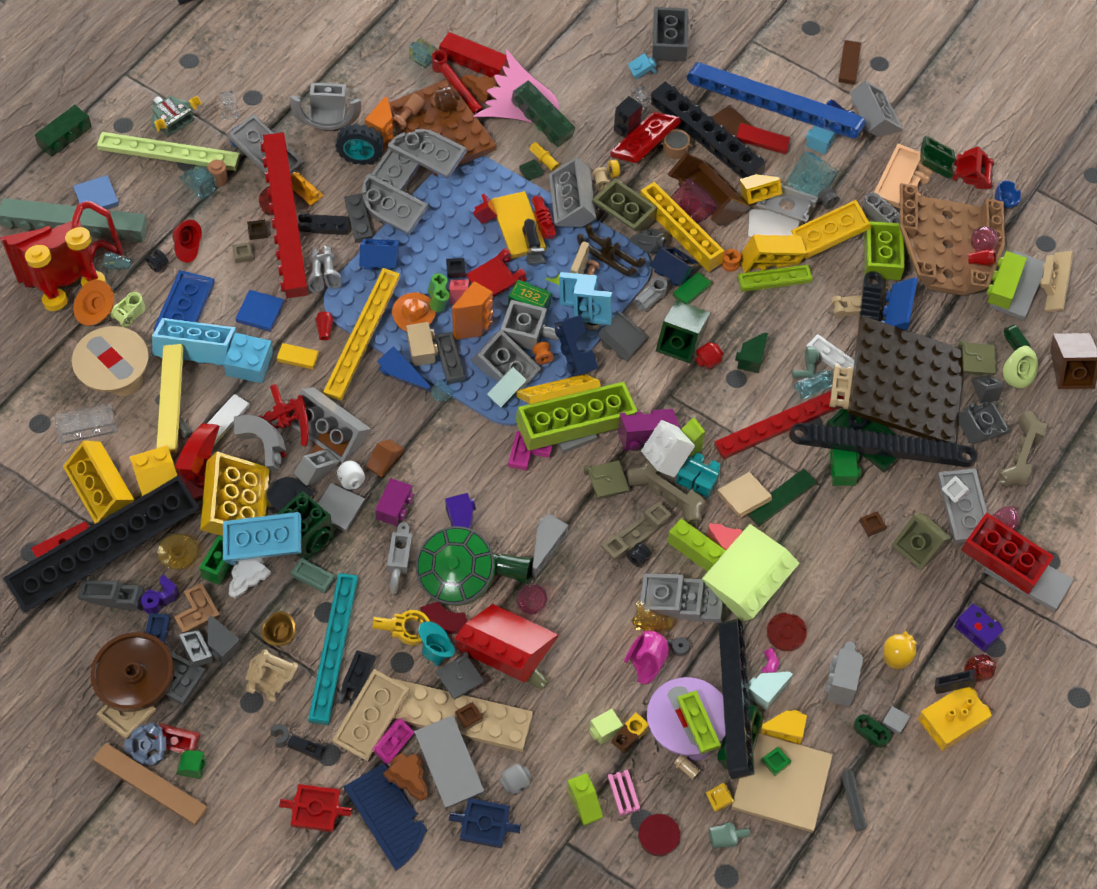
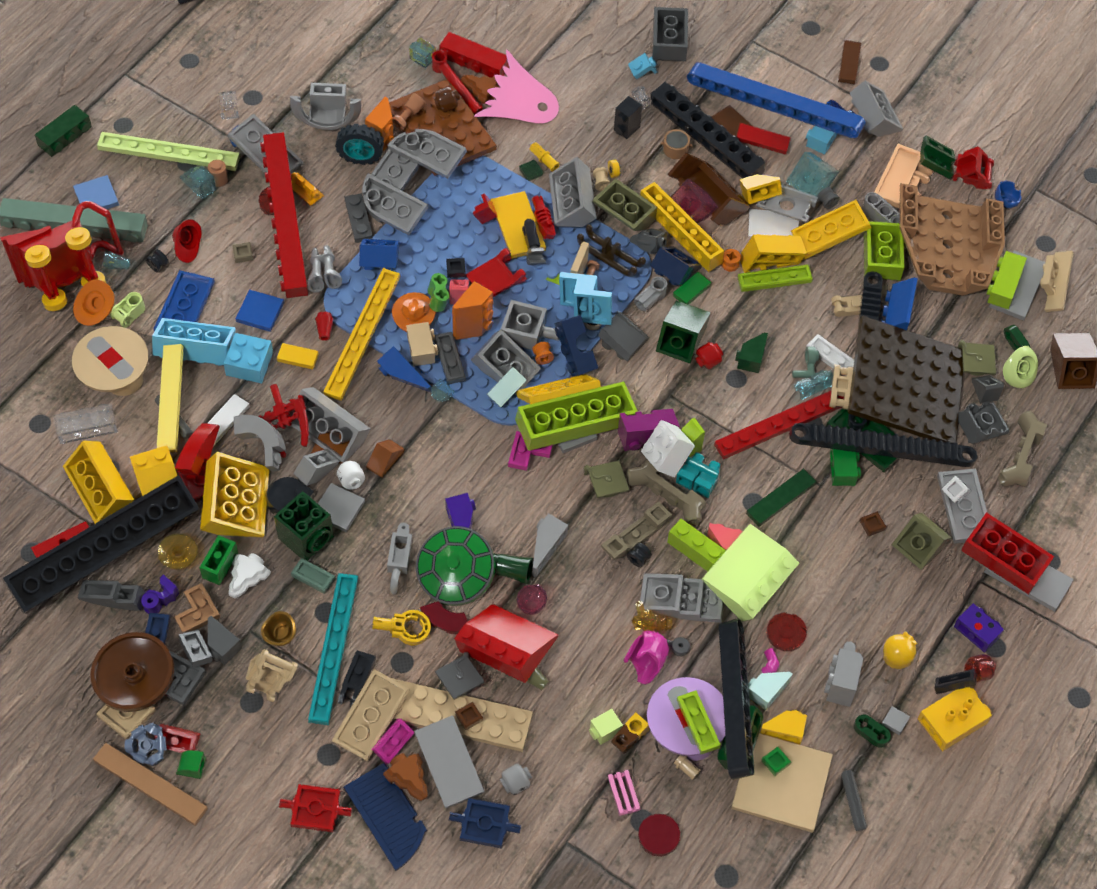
(173, 113): torso -> none
(257, 229): dark brown tile -> none
(261, 537): medium azure plate -> none
(295, 742): black piece -> none
(323, 224): black hinge -> none
(394, 502): magenta brick -> none
(436, 643): teal piece -> none
(529, 294): green brick -> none
(542, 113): clear green brick -> none
(584, 799): lime slope -> none
(645, 137): red tile -> none
(720, 797): yellow tile -> none
(726, 835): sand green piece -> none
(744, 494): tan tile -> none
(984, 238): clear pink hair -> none
(984, 257): red cone -> none
(1008, 516): clear pink hair -> none

